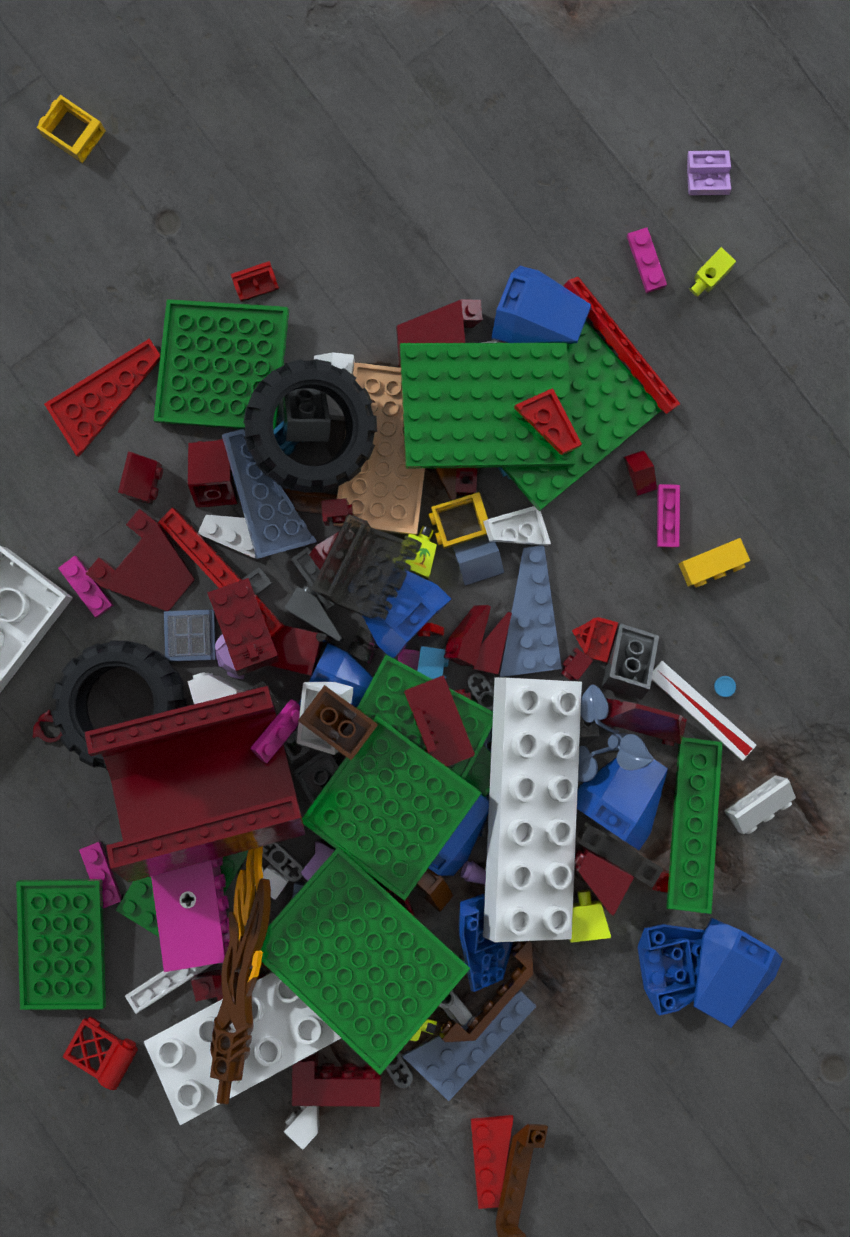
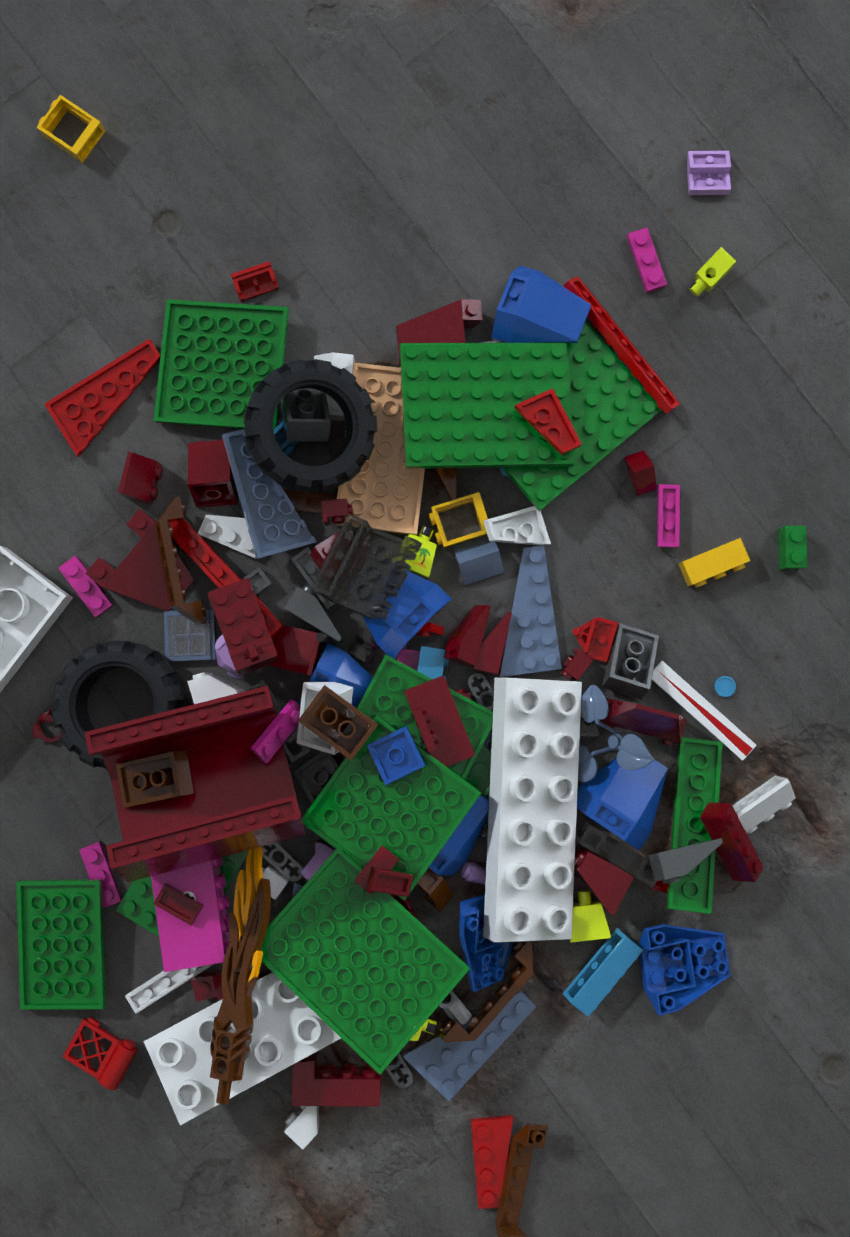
(154, 778): none -> reddish brown slope
(178, 904): none -> dark red tile
(193, 610): none -> reddish brown slope
(382, 859): none -> dark red tile
(389, 881): none -> dark red tile
(396, 755): none -> blue plate
(466, 489): dark red brick -> none
(602, 972): none -> dark azure brick
(680, 861): none -> dark grey slope
(732, 972): blue wedge -> none
(736, 850): none -> dark red brick
(792, 547): none -> green brick

